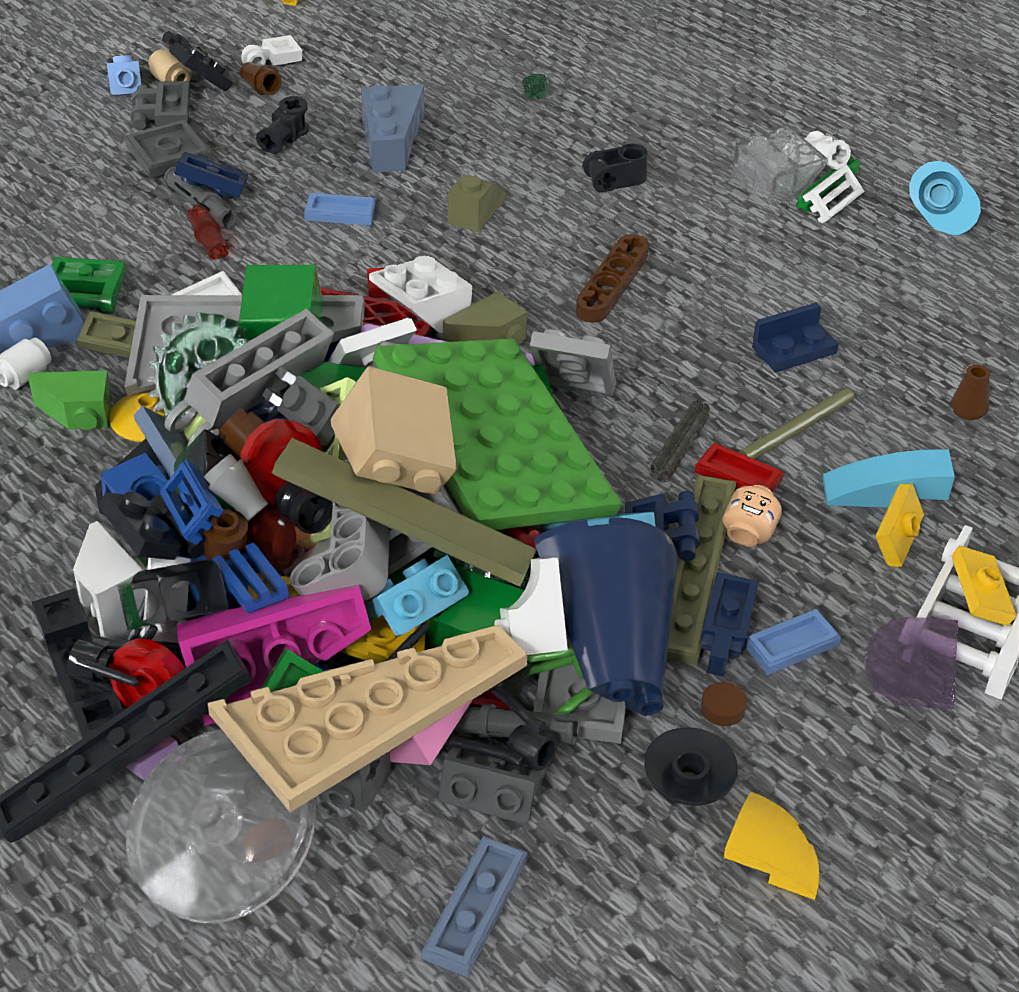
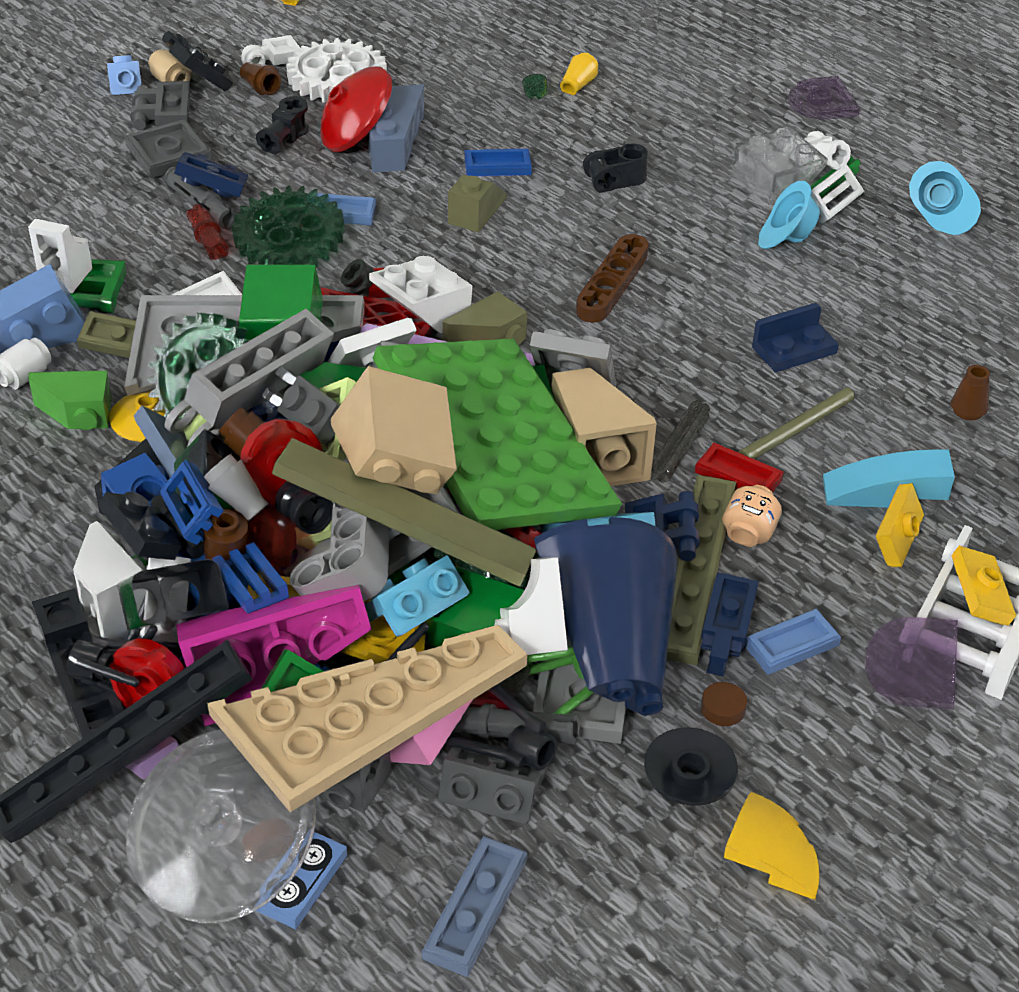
(66, 253): none -> white arch
(288, 228): none -> clear green gear
(308, 883): none -> tile
(326, 65): none -> white gear
(354, 108): none -> red dish
(357, 276): none -> pearl dark grey bush
(497, 162): none -> blue tile
(580, 72): none -> yellow cone
(608, 425): none -> tan slope
(791, 217): none -> medium azure piece
(824, 98): none -> clear purple tile

